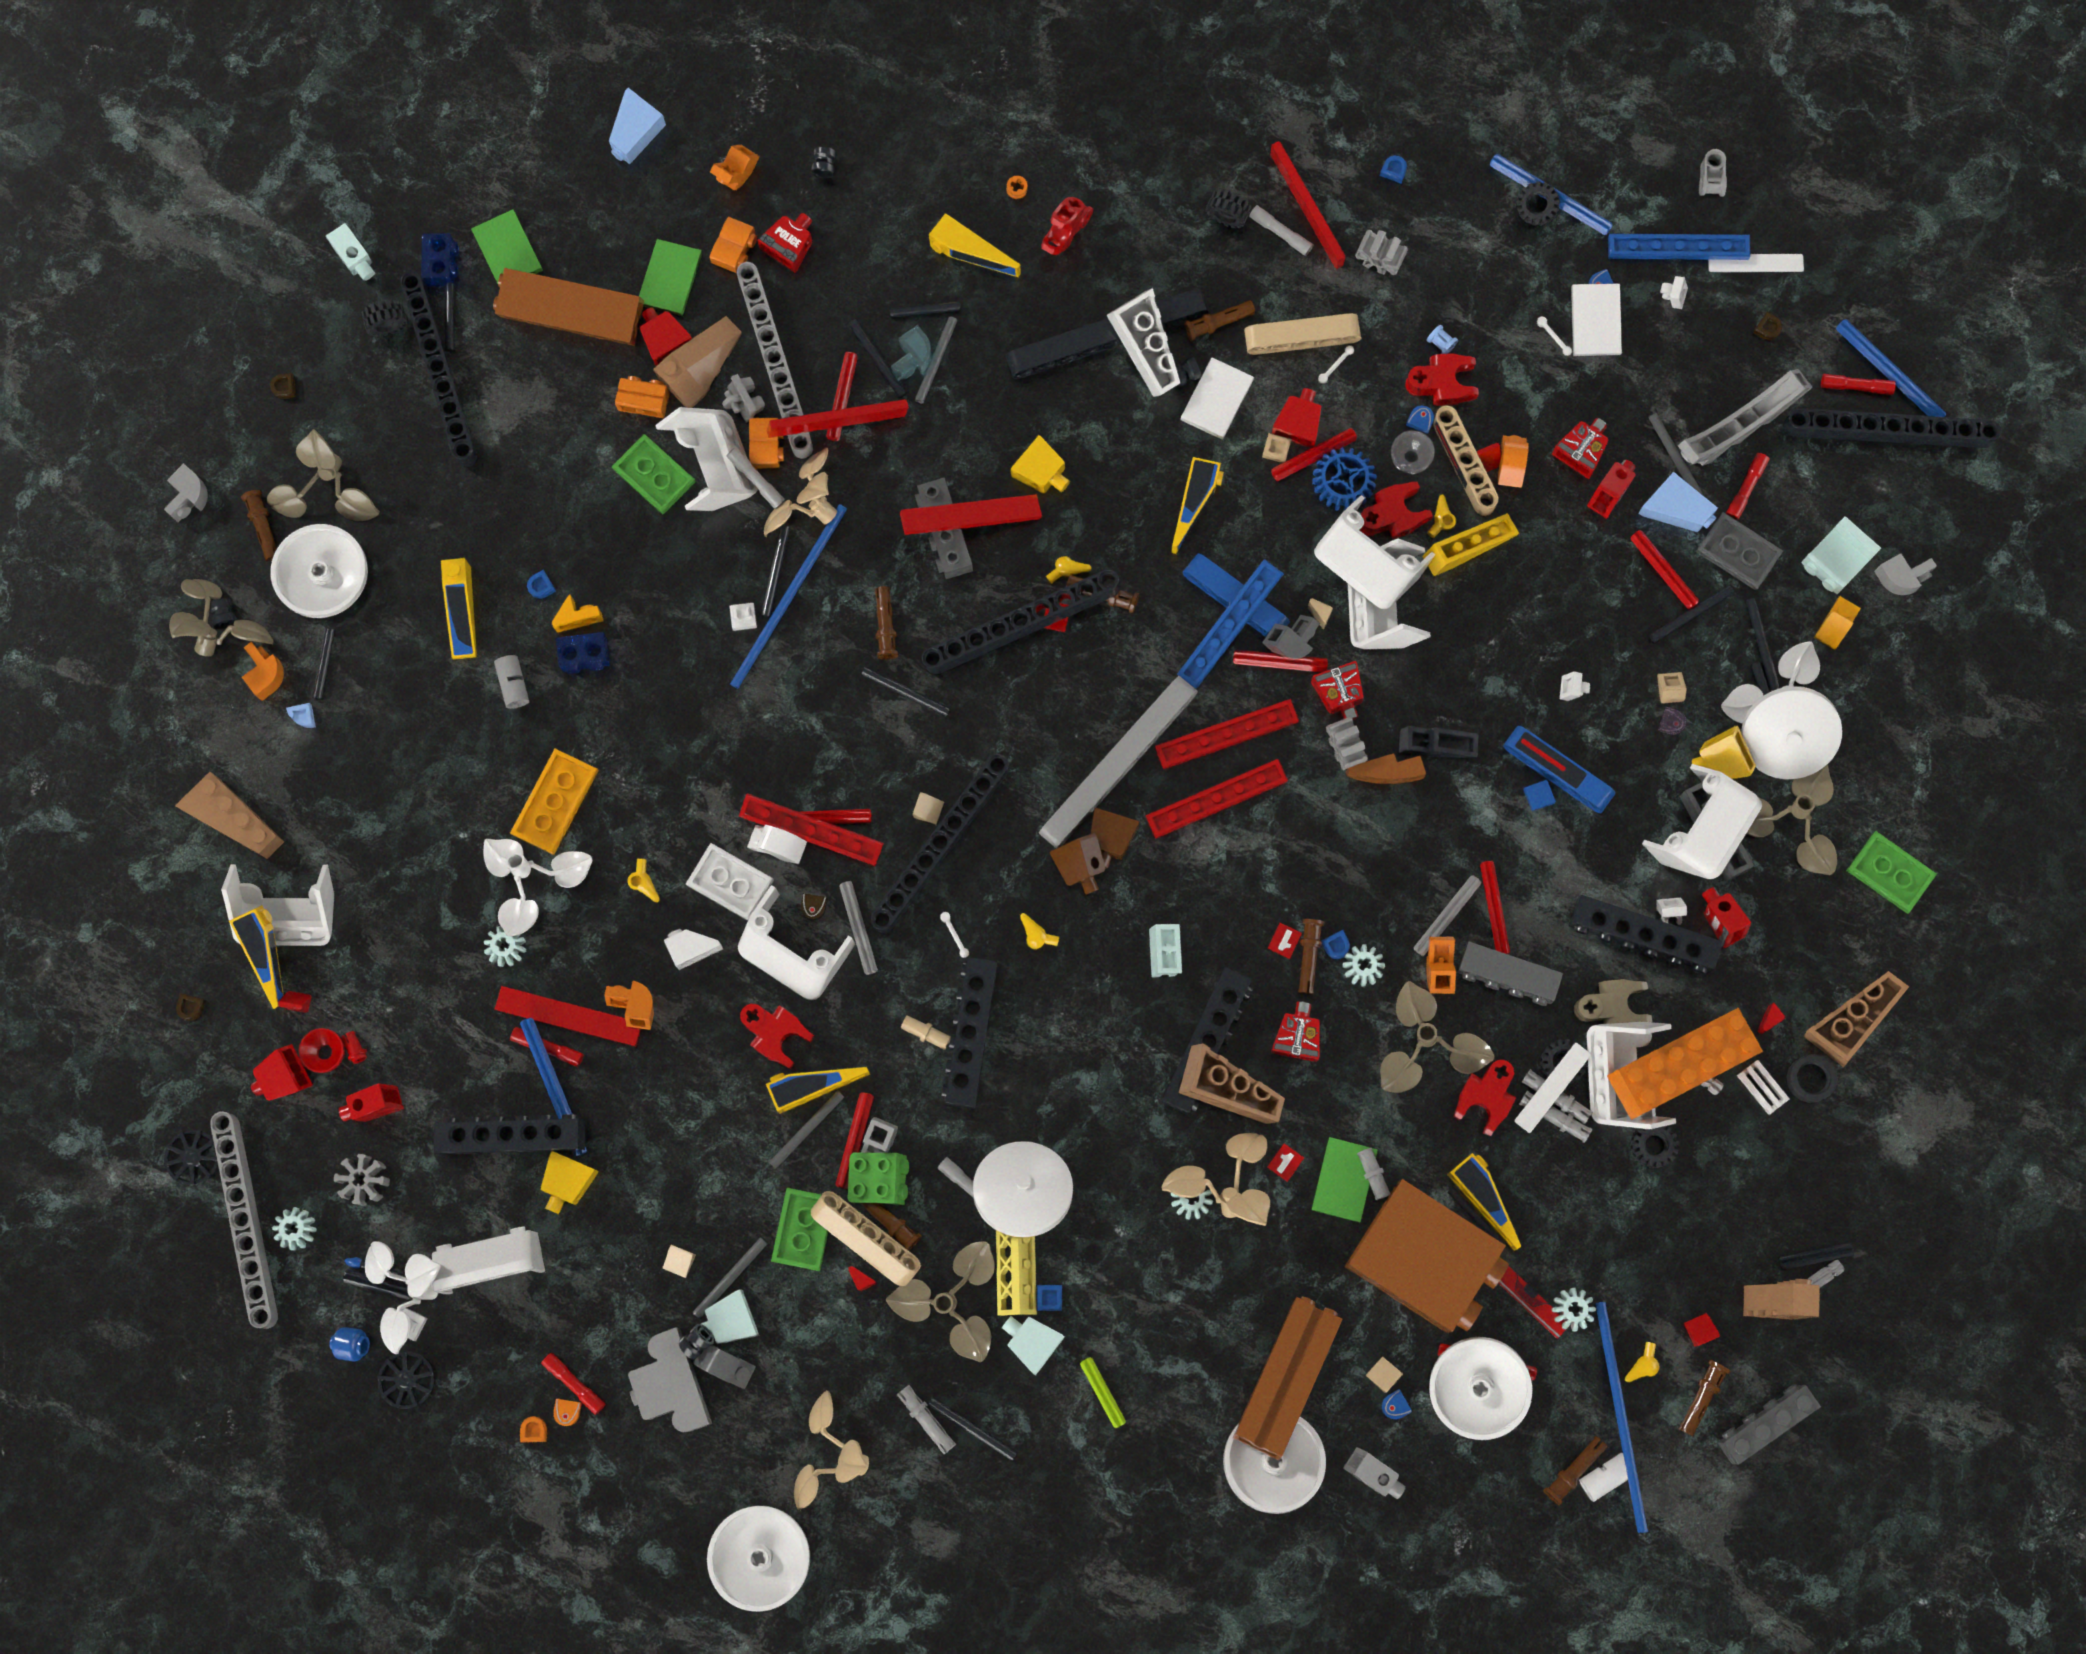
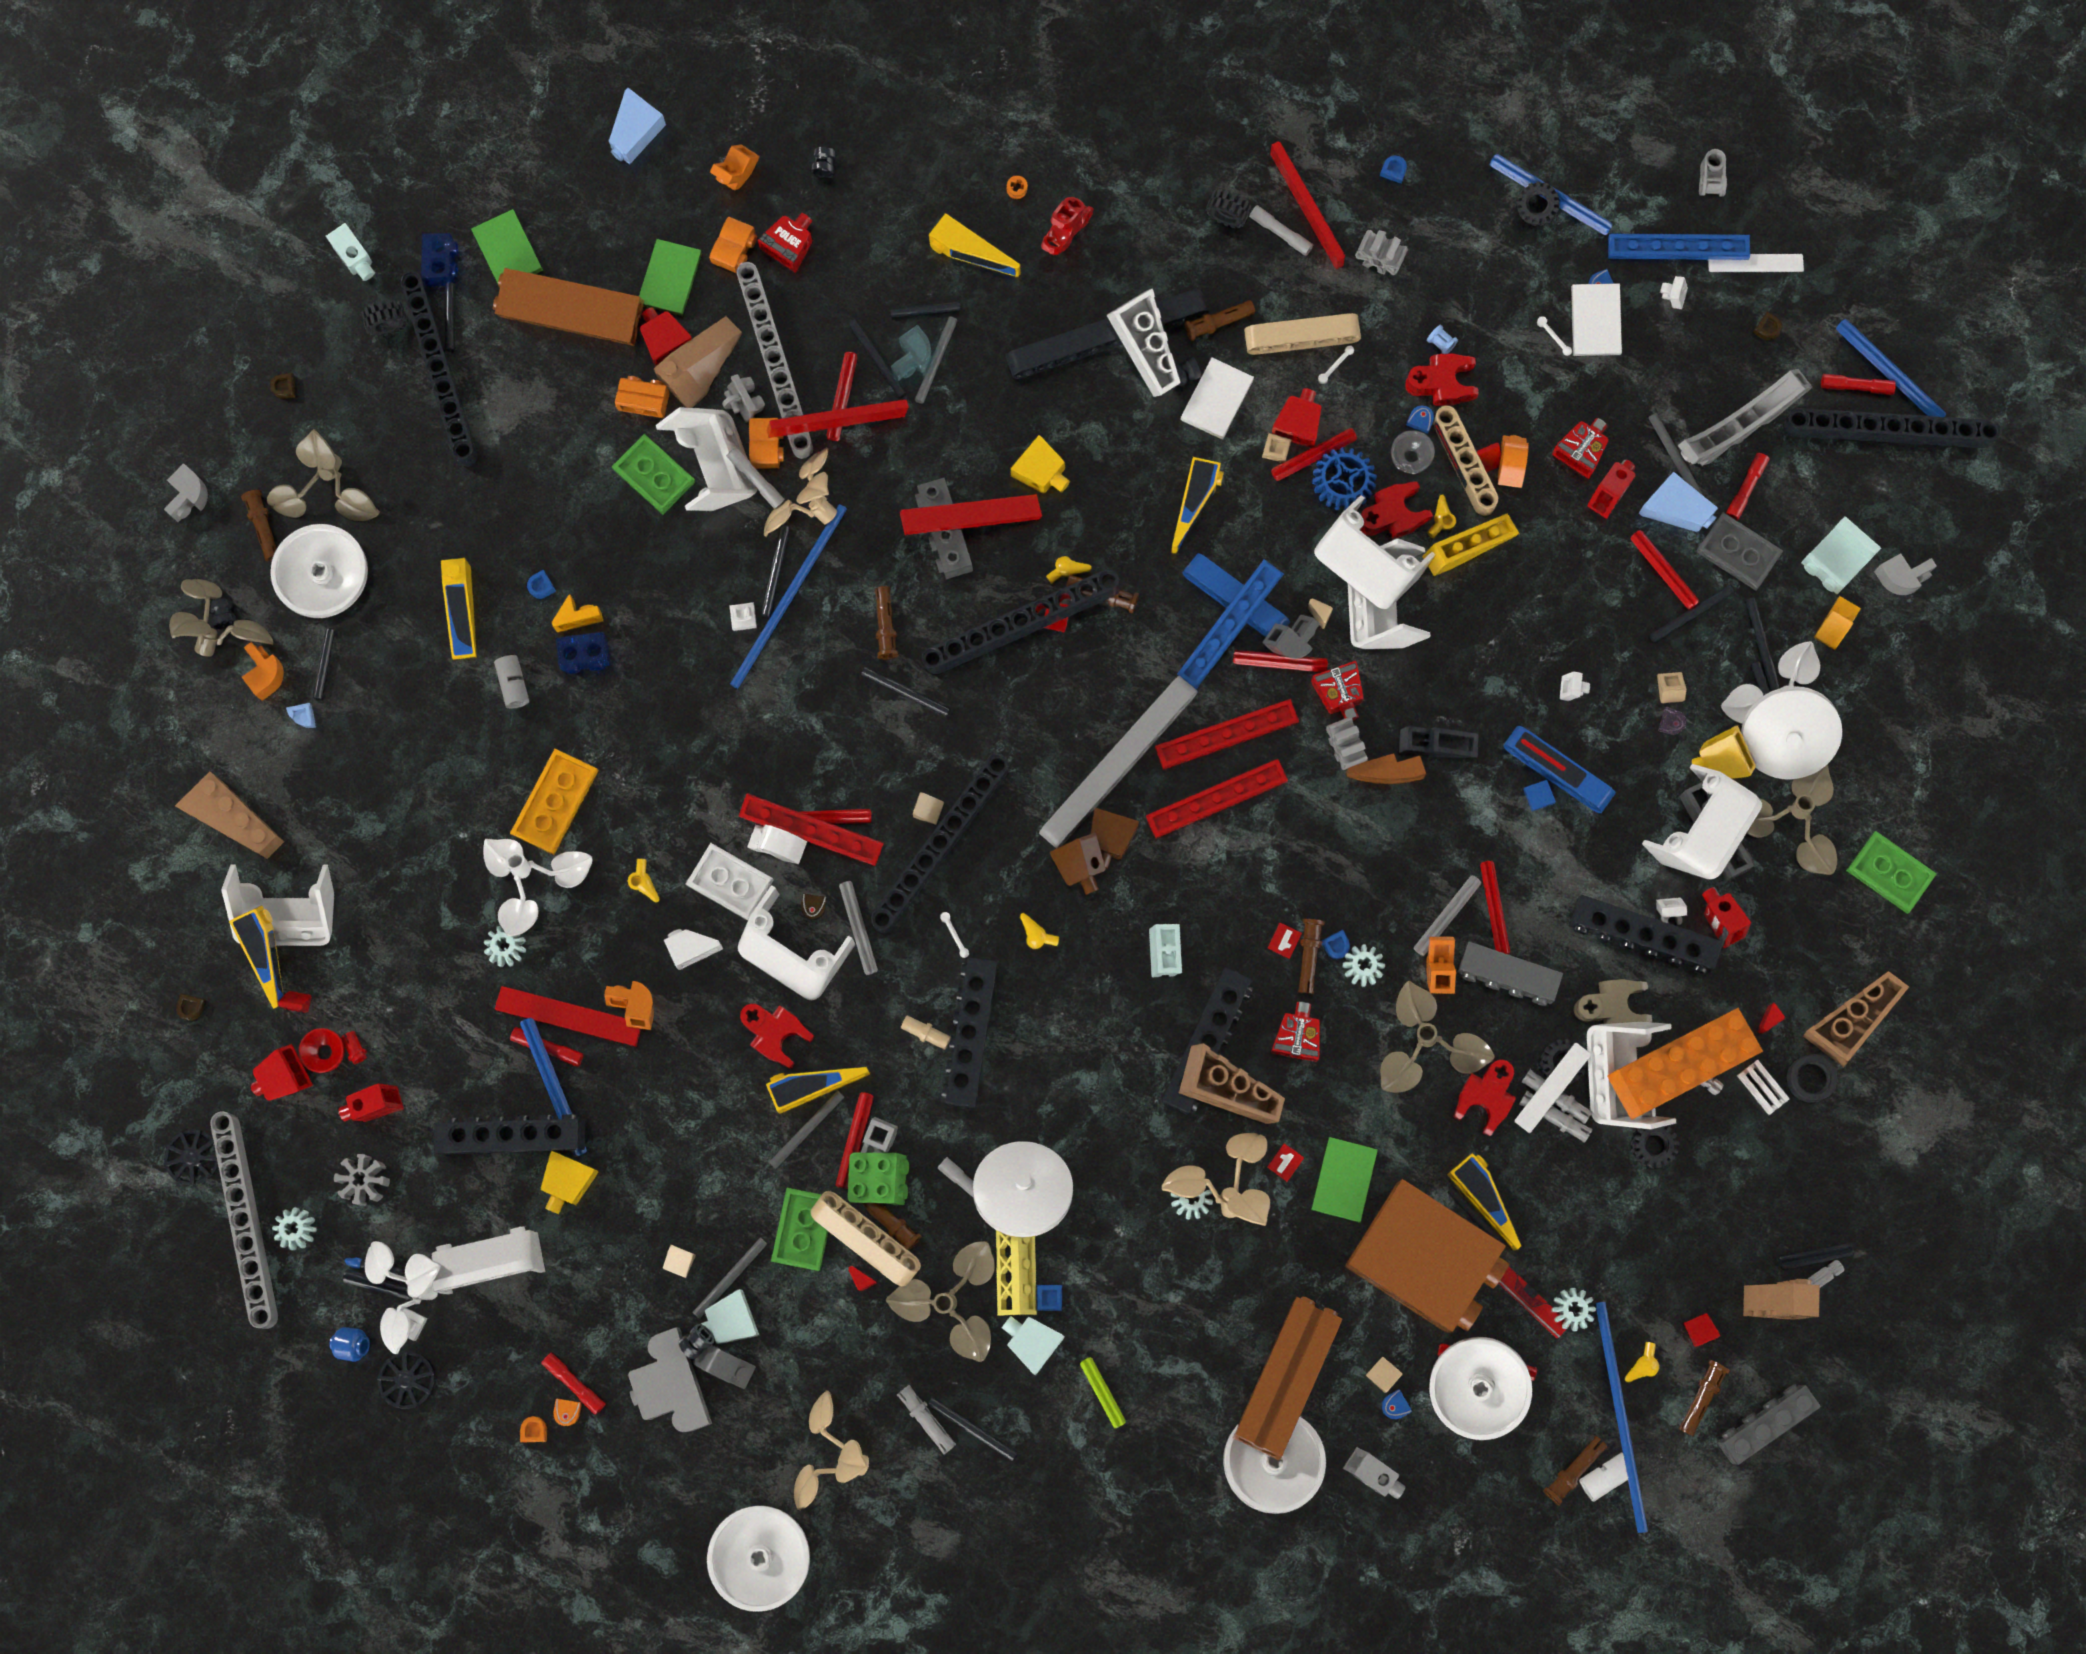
(1373, 1173): light grey pin -> none

